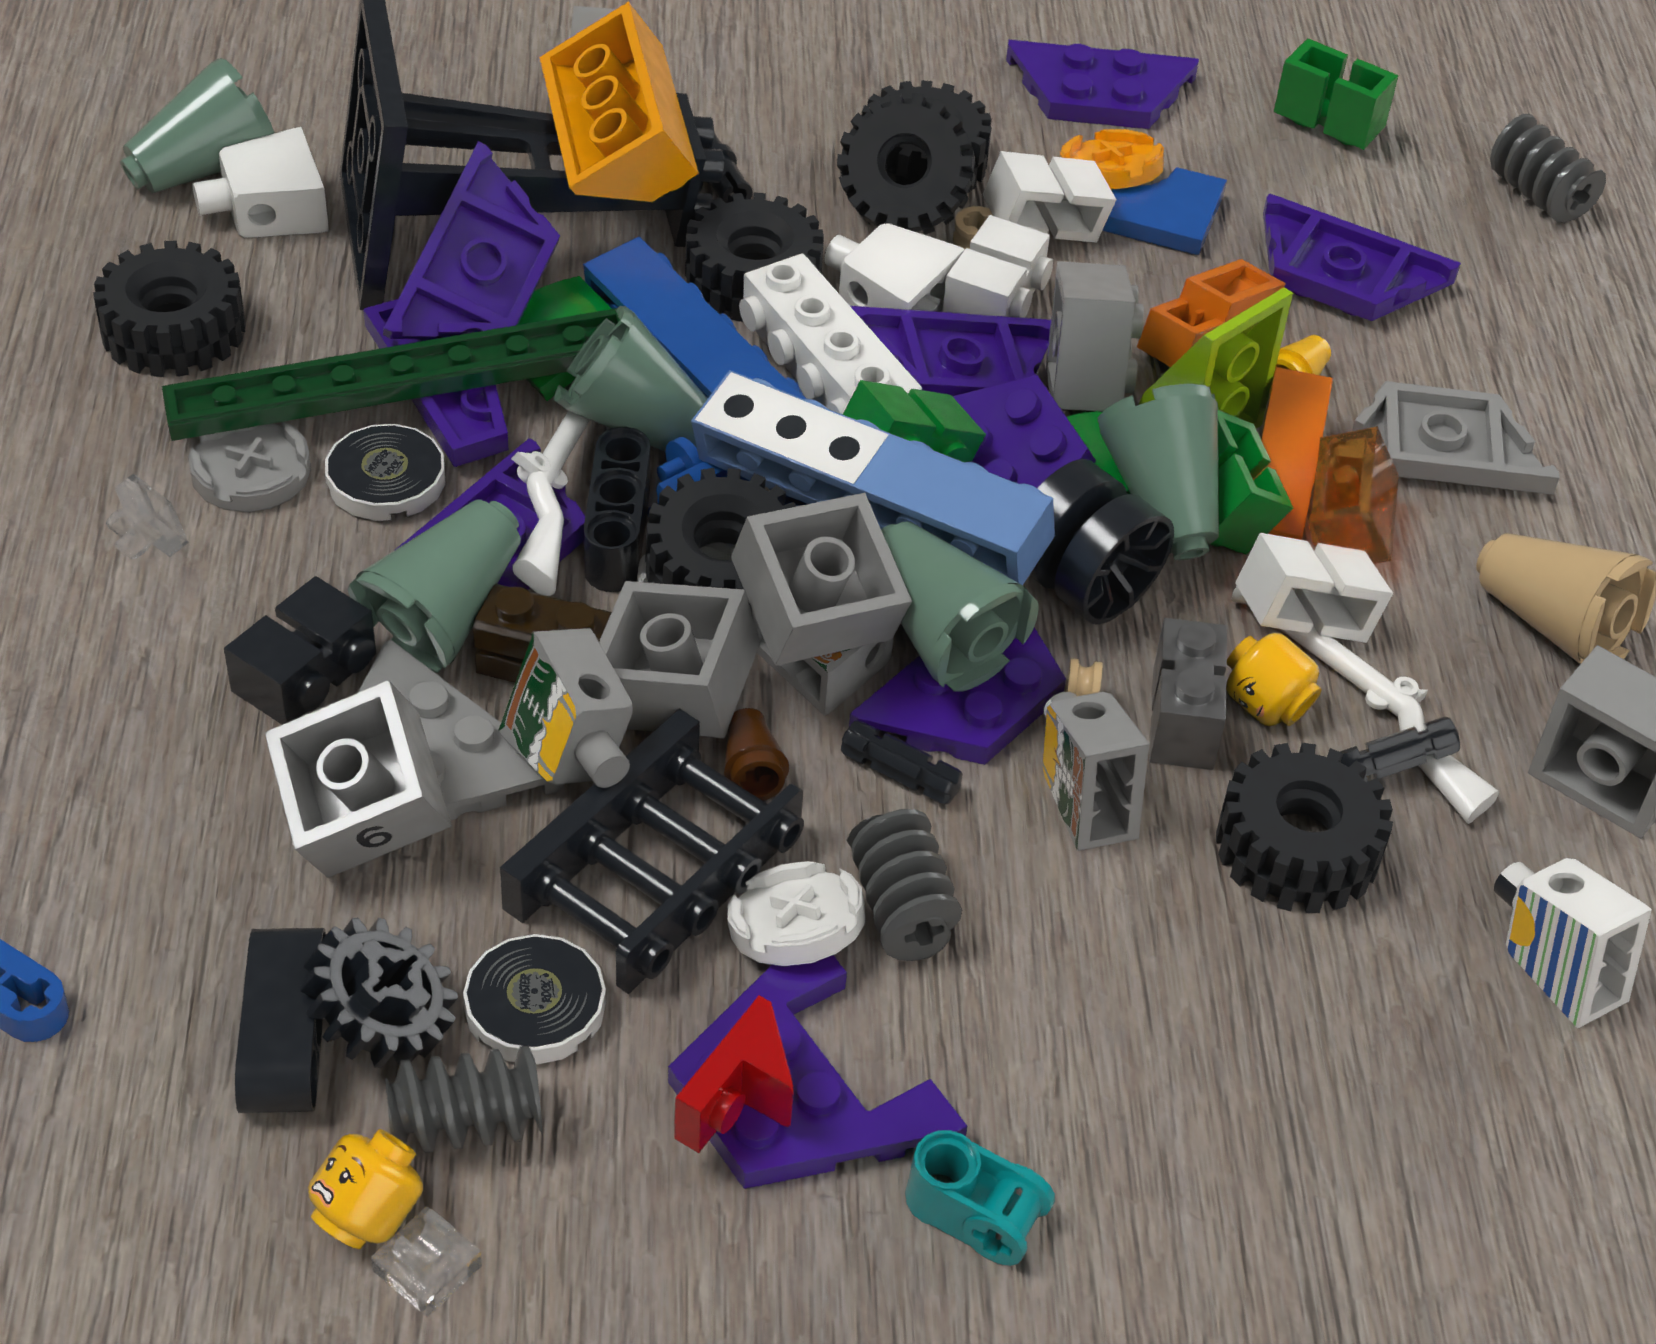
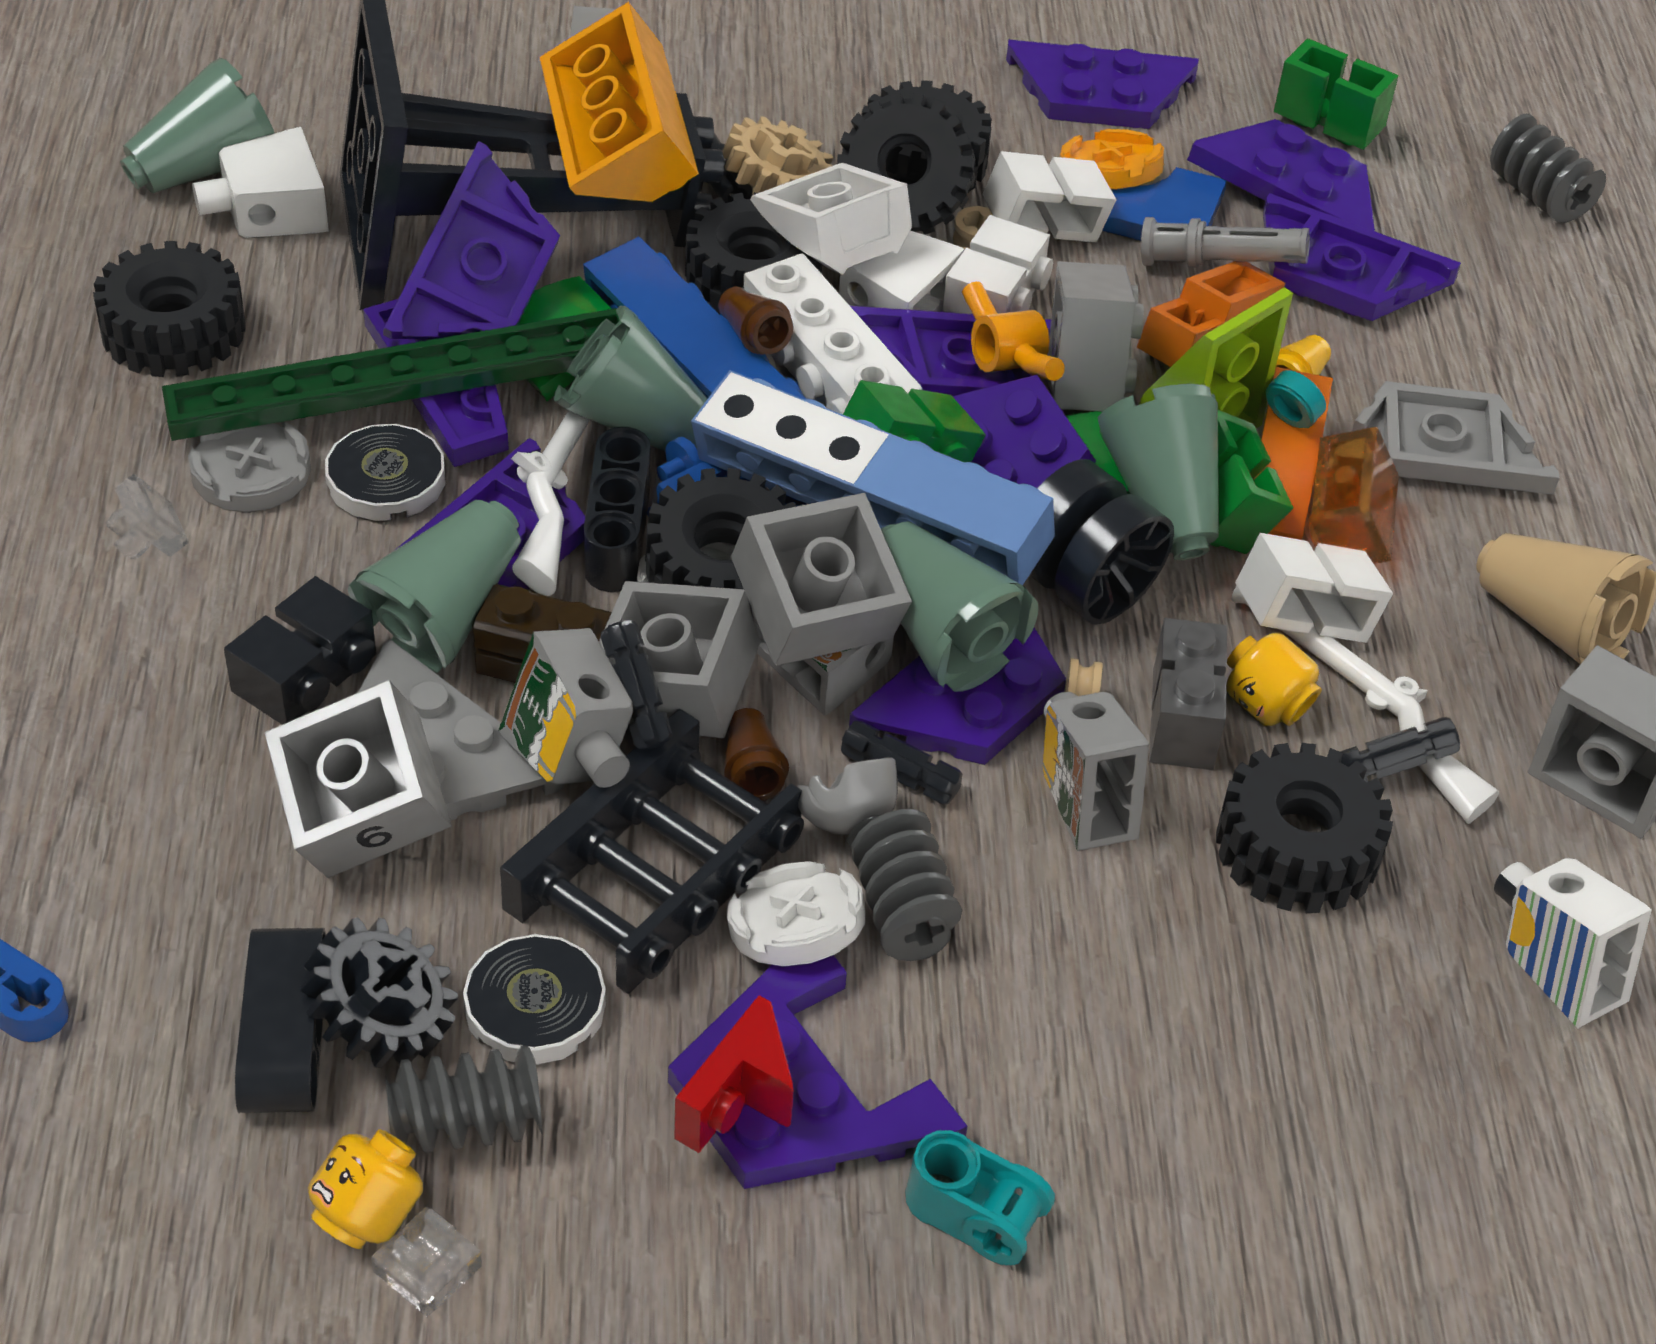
(635, 672): none -> black axle
(759, 321): none -> reddish brown cone
(771, 154): none -> tan gear
(839, 215): none -> white slope
(856, 794): none -> light grey hair
(1009, 338): none -> light orange piece
(1198, 242): none -> light grey pin
(1289, 165): none -> dark purple wing
(1295, 399): none -> teal tile

